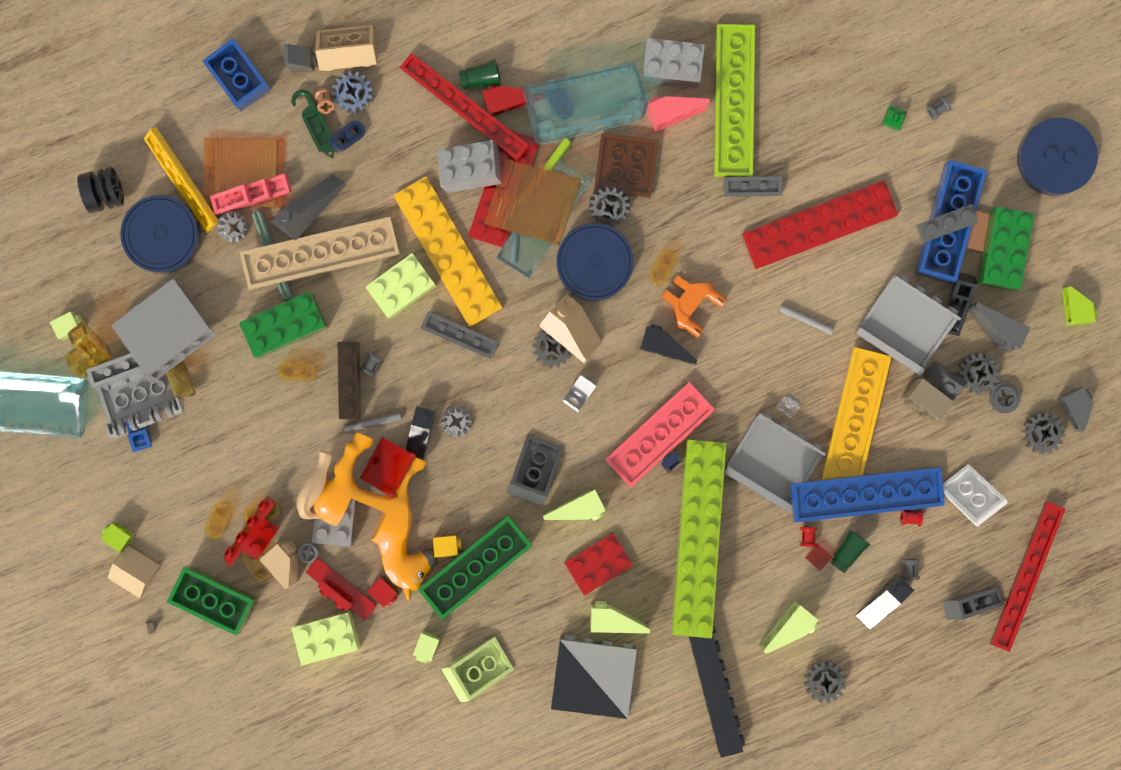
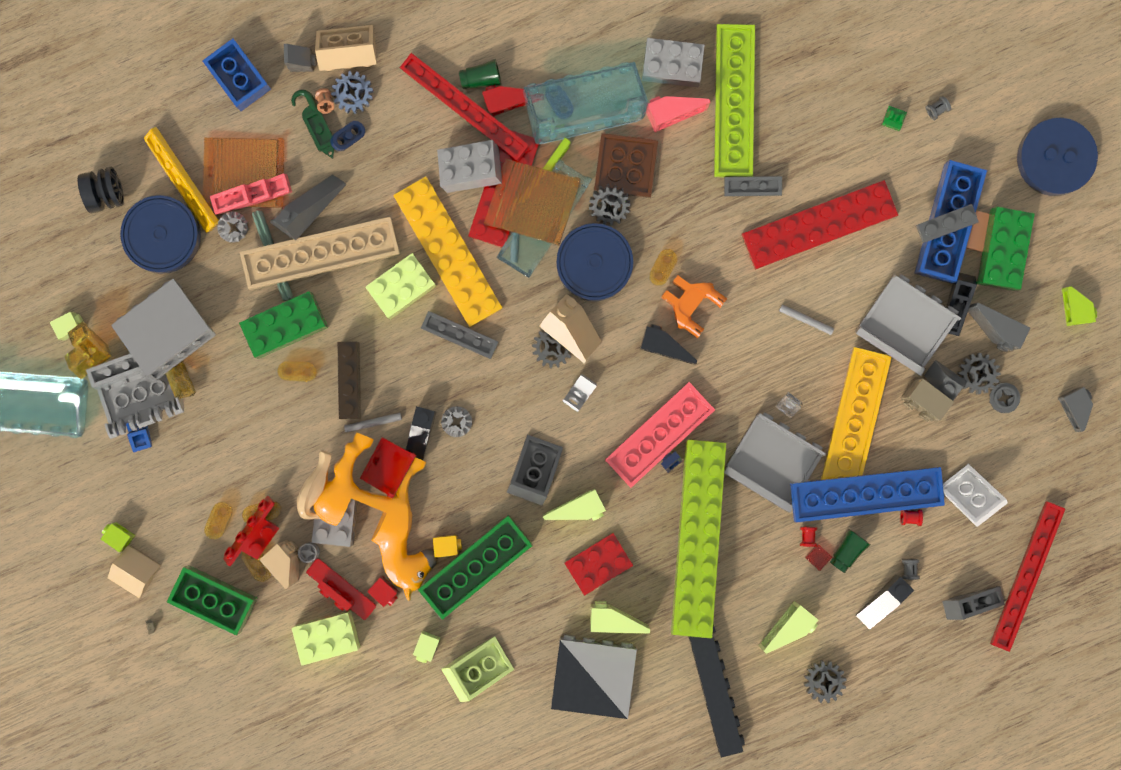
(371, 365): dark grey bush -> none
(1048, 425): dark grey gear -> none

